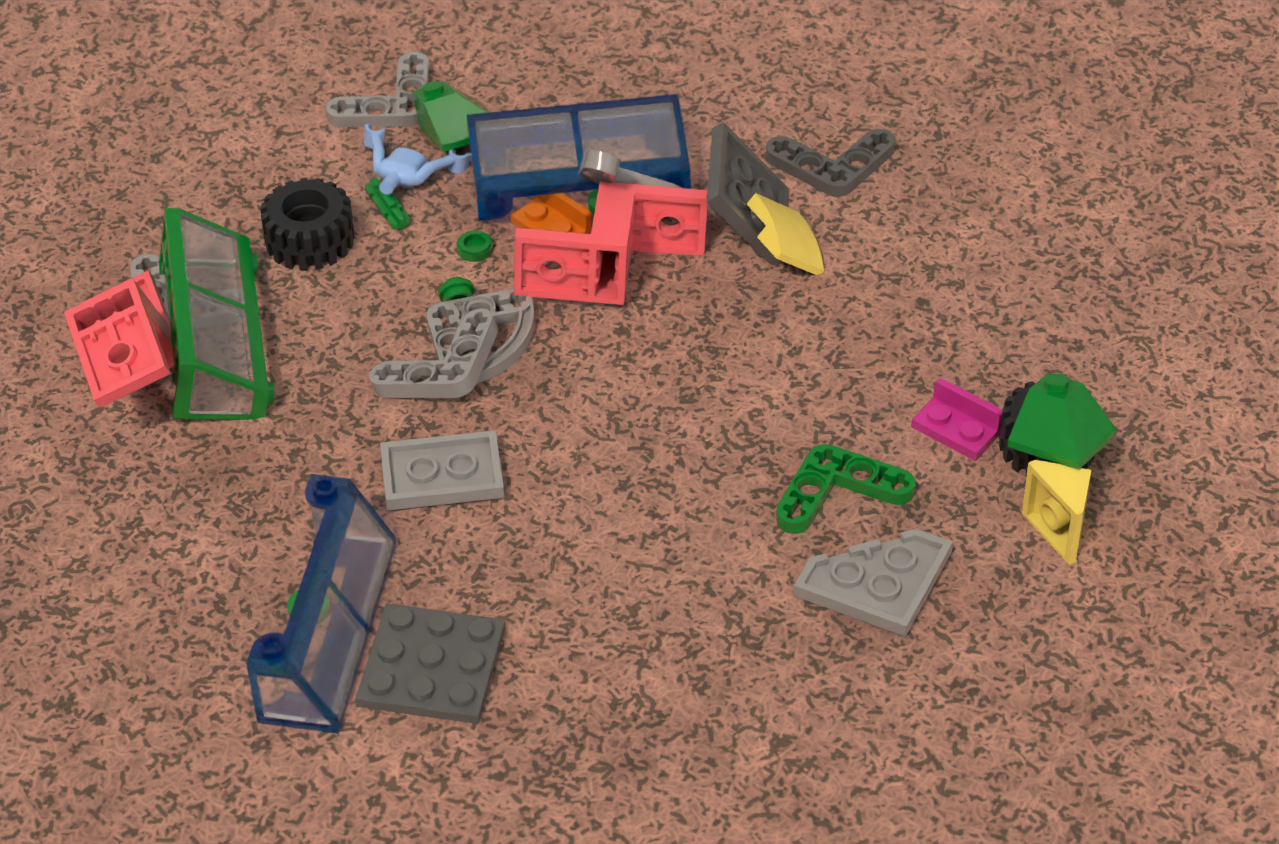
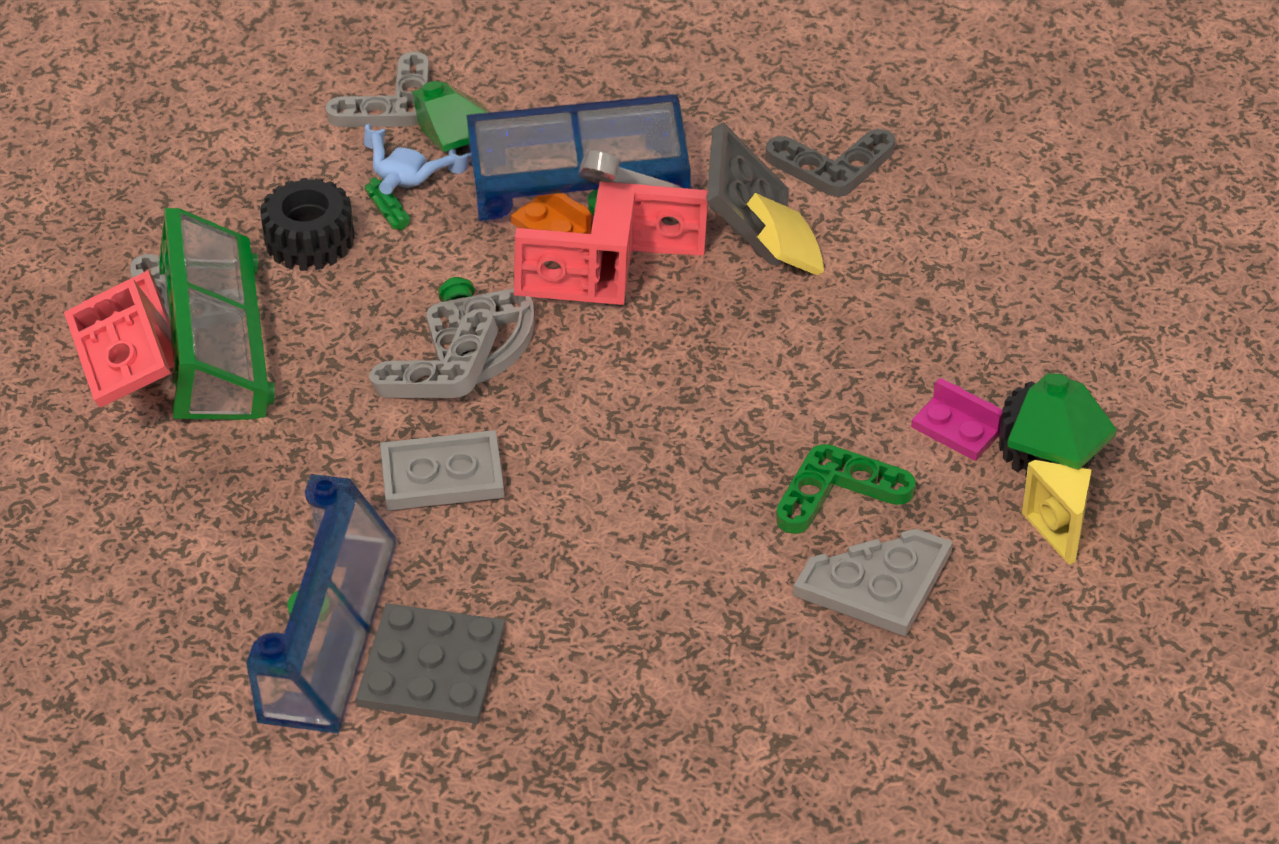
(474, 246): green tile -> none

